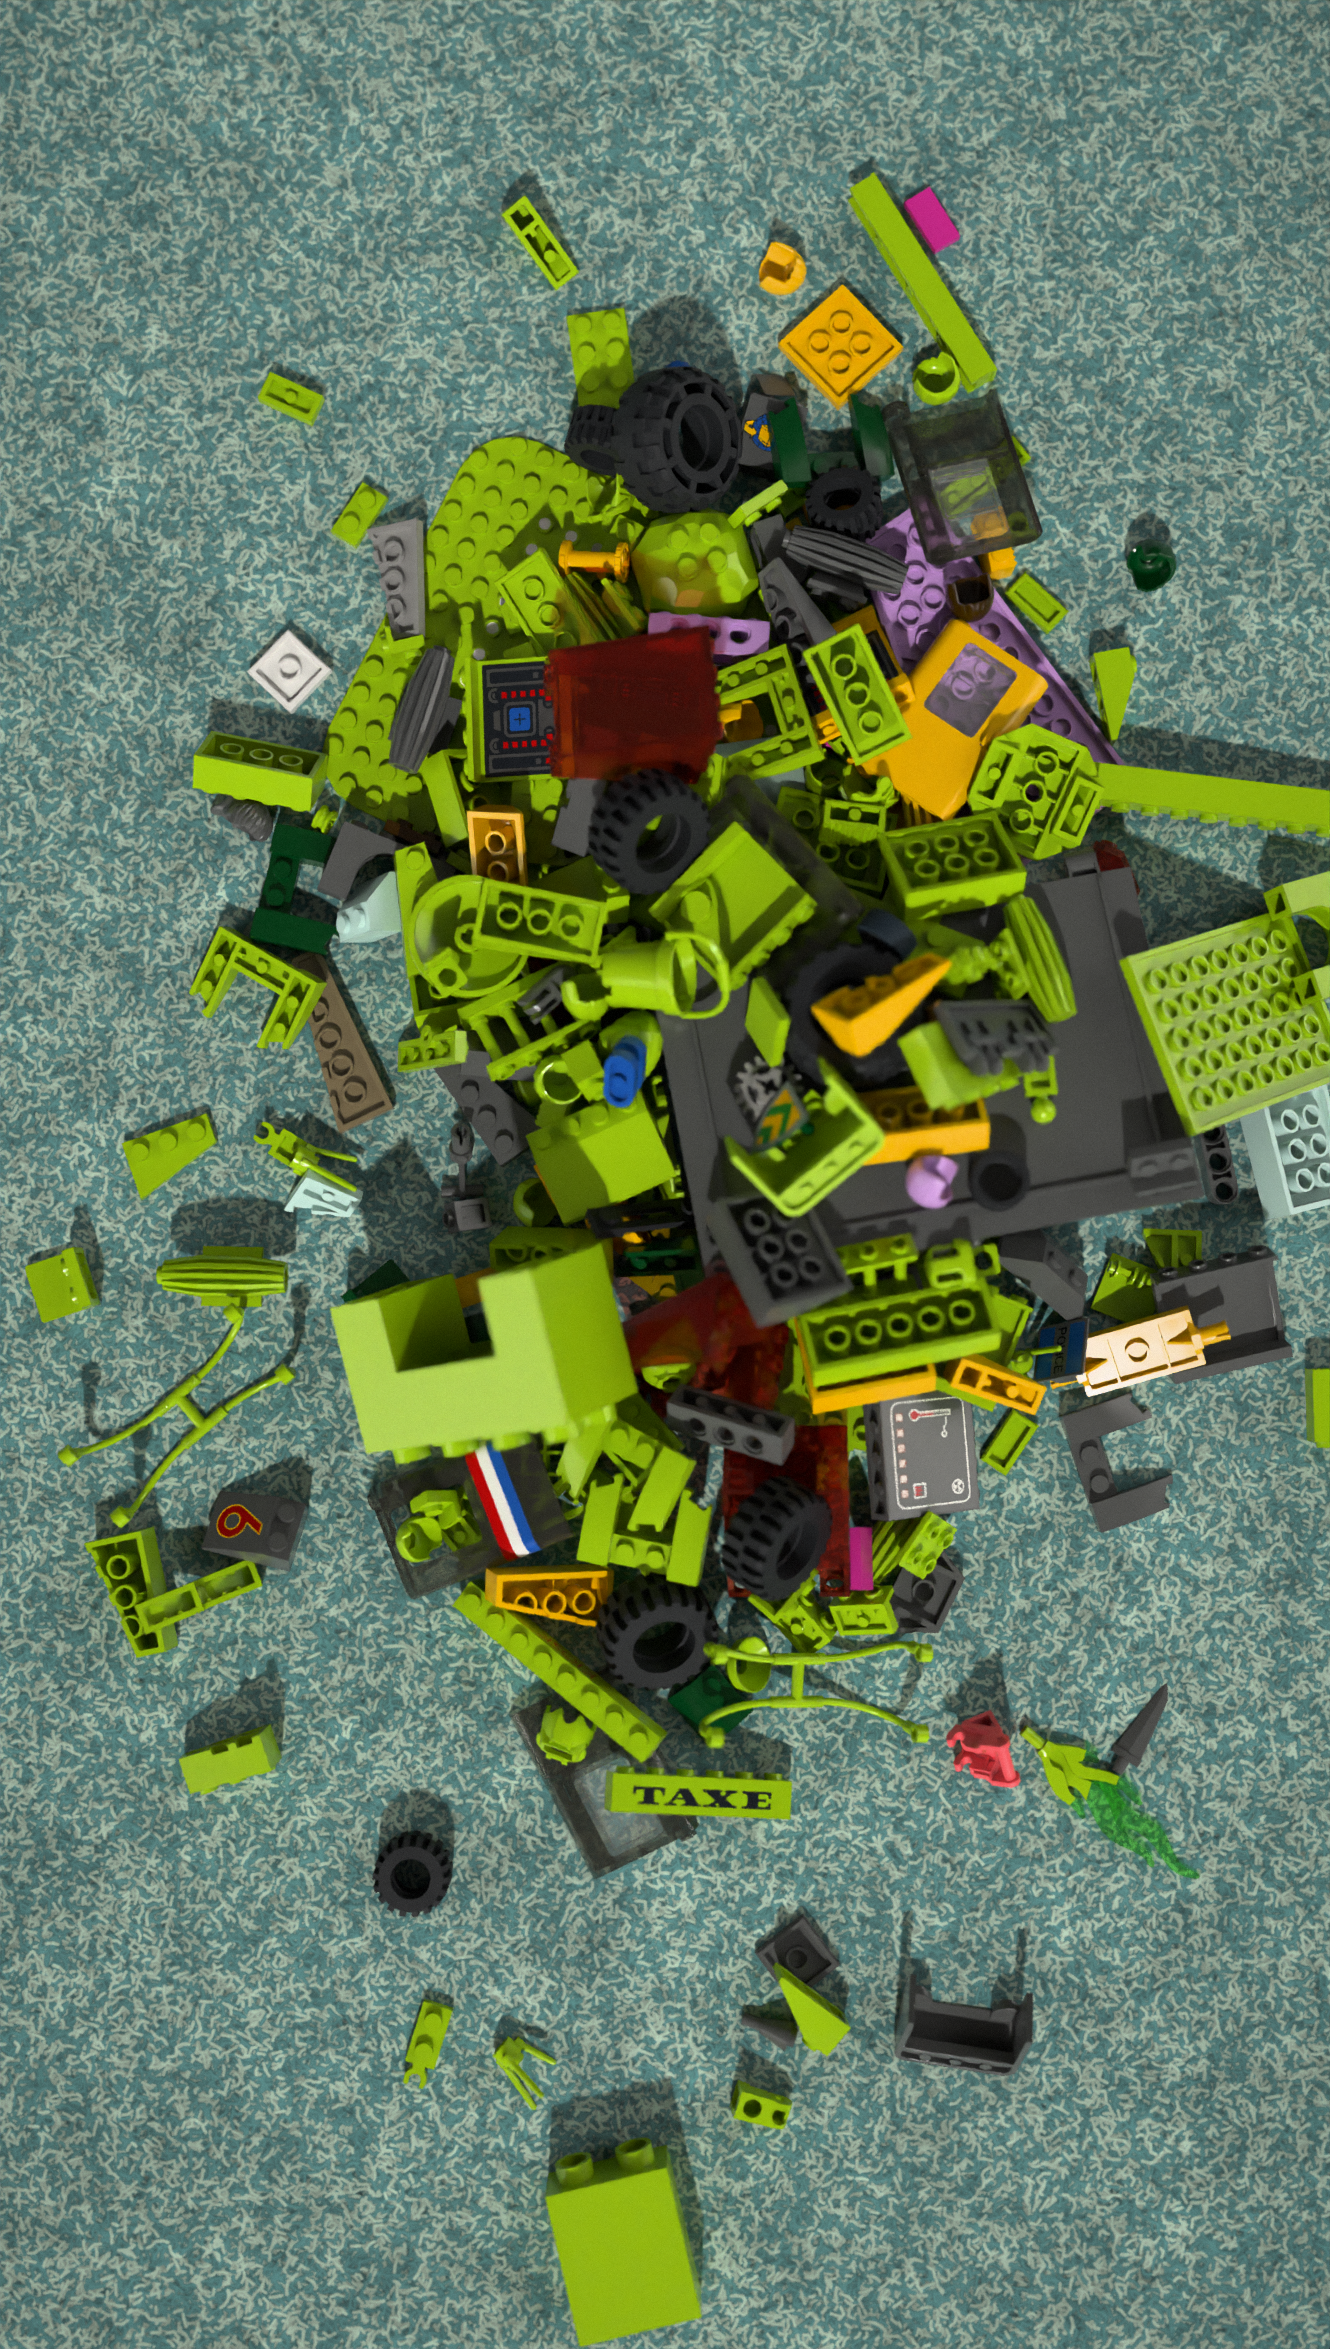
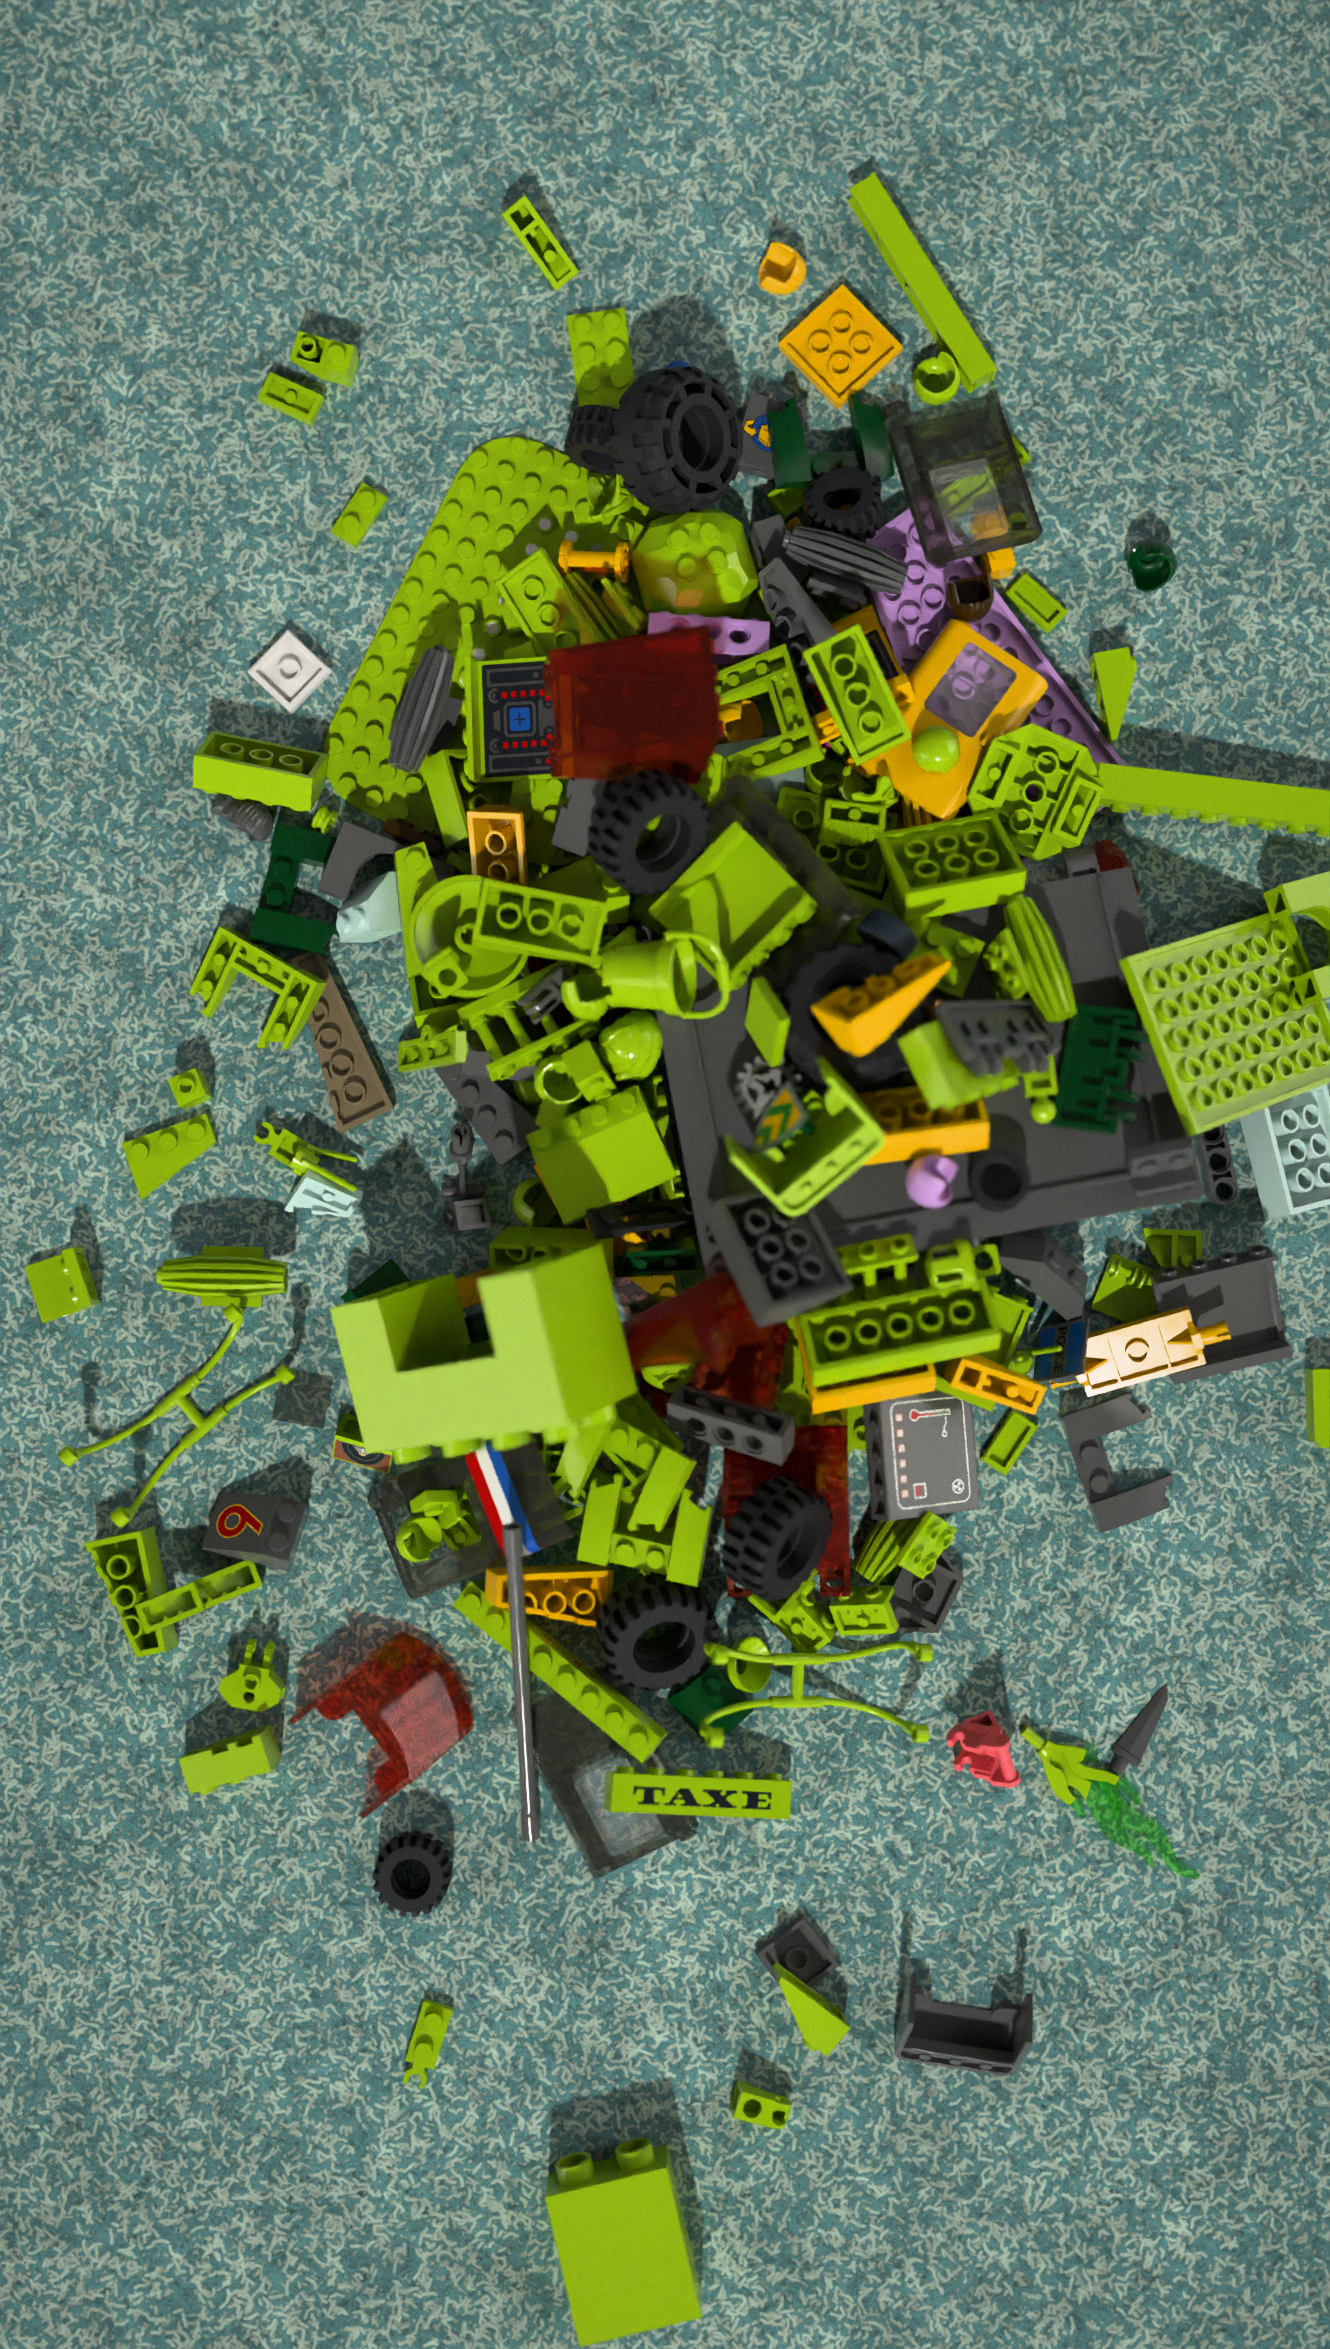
(190, 1088): none -> lime brick
(254, 1678): none -> lime hinge
(303, 1401): none -> clear smoke piece
(325, 358): none -> lime slope
(350, 1447): none -> panel
(401, 568): light grey wing -> none
(407, 649): lime bracket -> none
(407, 1704): none -> clear red windscreen
(509, 2056): lime plant -> none
(513, 1550): none -> dark grey piece
(569, 1738): lime helmet -> none
(624, 1071): blue brick -> none
(696, 907): lime tile -> none
(758, 505): lime wing -> none
(775, 385): dark grey sticker -> none
(776, 2030): dark grey cone -> none
(861, 1558): dark pink tile -> none
(931, 220): dark pink tile -> none
(936, 749): none -> lime hair
(965, 967): lime gear -> none
(1093, 1065): none -> dark green hinge

